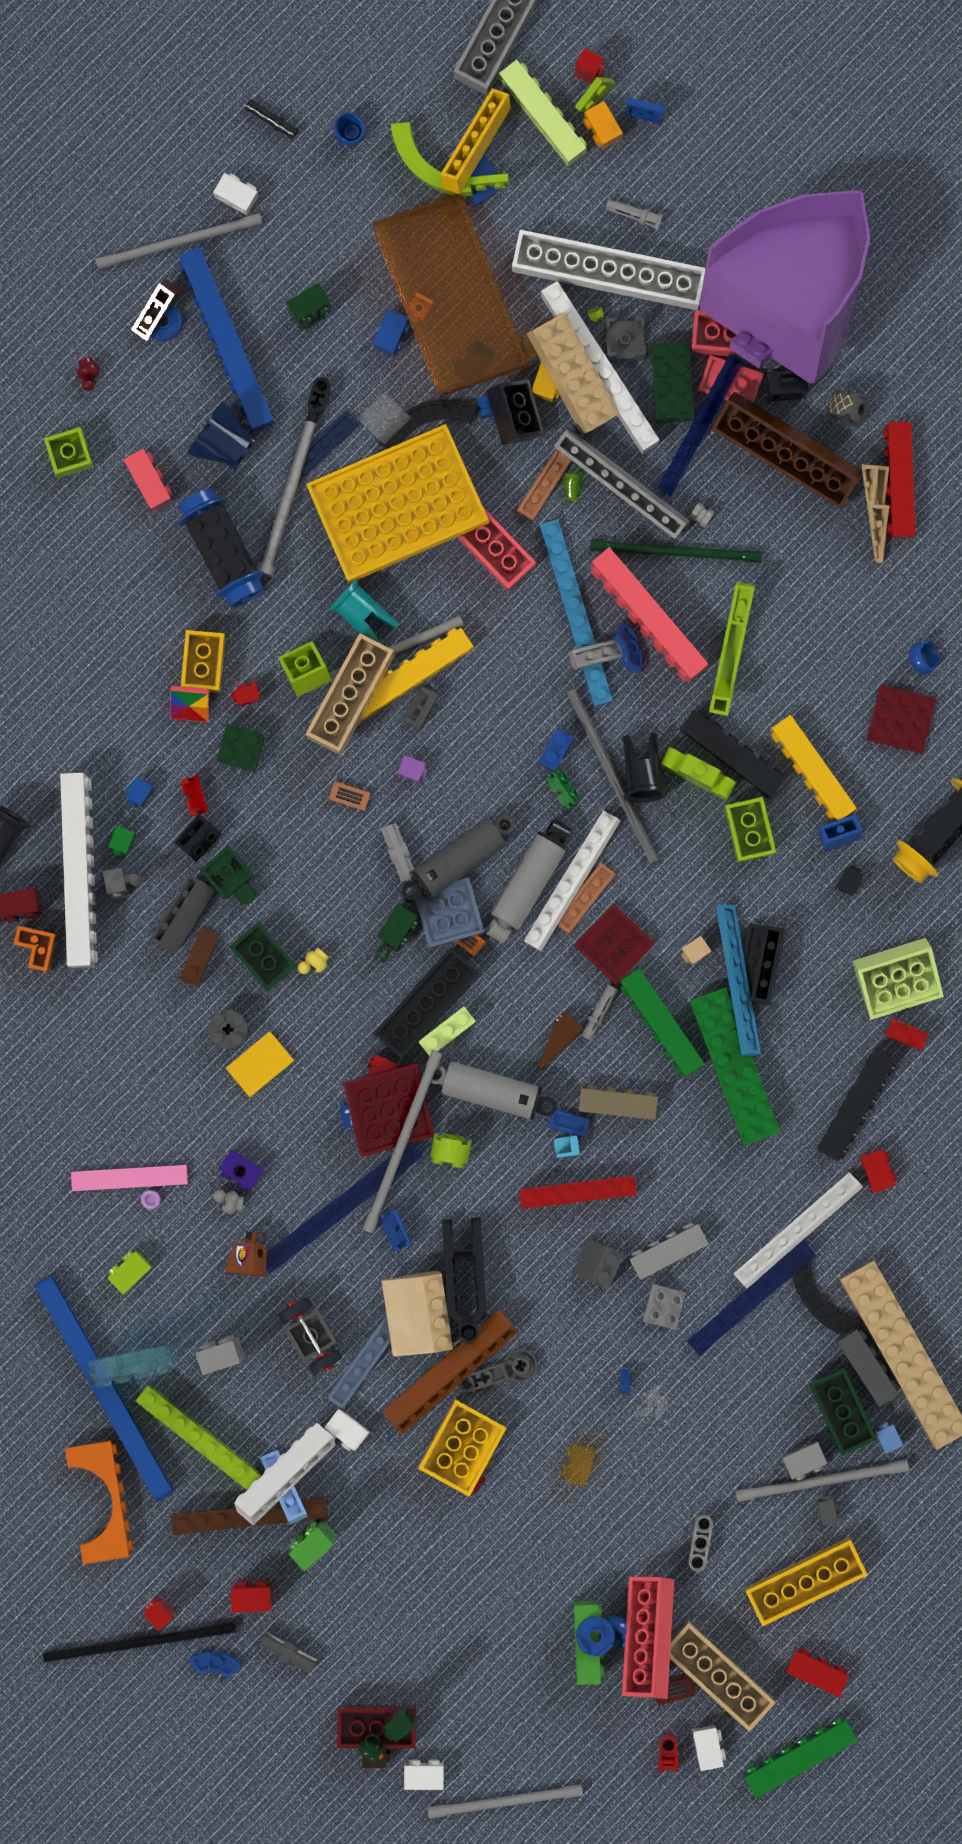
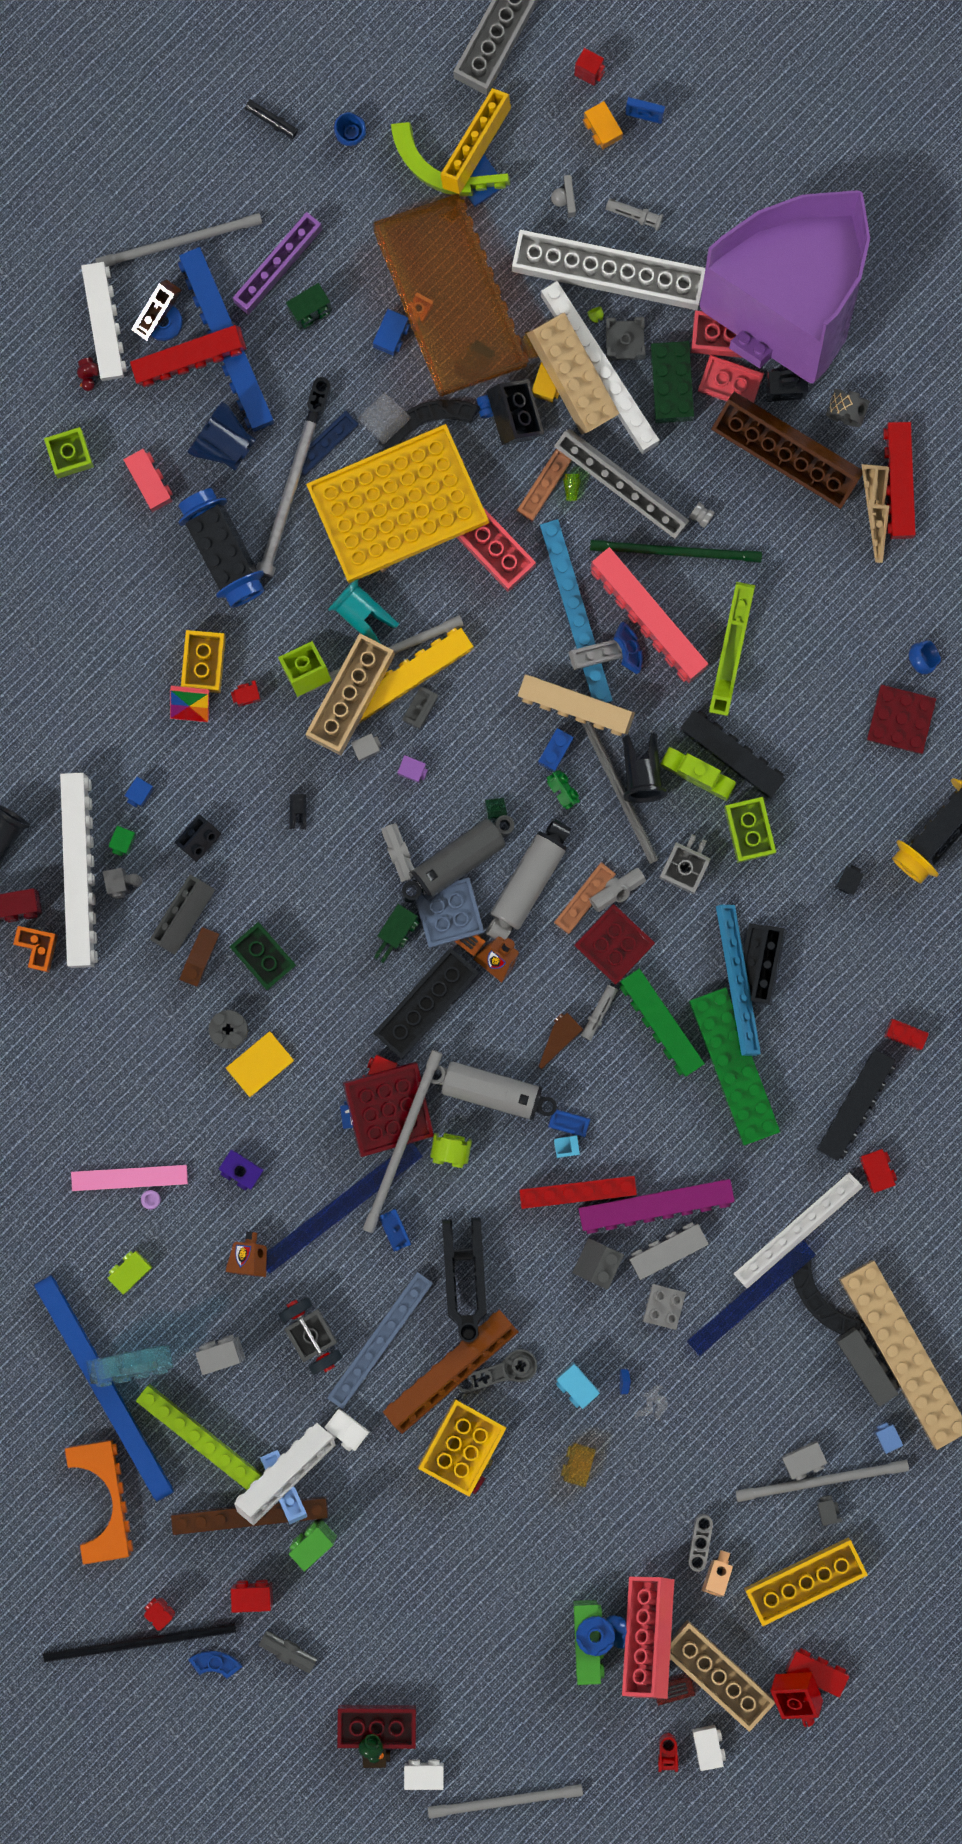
(103, 321): none -> white brick
(188, 356): none -> red brick
(192, 788): red hinge -> none
(230, 876): dark green brick -> none
(232, 1200): light grey animal -> none
(236, 193): white brick -> none
(240, 748): dark green brick -> none
(277, 263): none -> medium lavender brick
(297, 806): none -> black hinge
(316, 959): light yellow animal -> none
(349, 796): nougat tile -> none
(366, 747): none -> light grey brick
(399, 1723): dark green brick -> none
(417, 1314): tan slope -> none
(447, 1031): yellowish green brick -> none
(495, 808): none -> clear green plate
(498, 957): none -> dark orange torso
(542, 112): yellowish green brick -> none
(565, 196): none -> light grey tile
(572, 880): white plate -> none
(576, 704): none -> tan brick
(577, 1385): none -> medium azure brick
(595, 93): lime wing -> none
(617, 889): none -> light grey piece
(618, 1104): dark tan brick -> none
(656, 1205): none -> magenta brick
(684, 855): none -> light grey hinge
(695, 950): tan brick -> none
(700, 424): clear blue tile -> none
(714, 1583): none -> light nougat torso
(797, 1697): none -> red brick
(799, 1757): green brick -> none
(813, 769): yellow brick -> none
(840, 833): blue brick -> none
(842, 1411): dark green brick -> none
(898, 978): yellowish green slope -> none

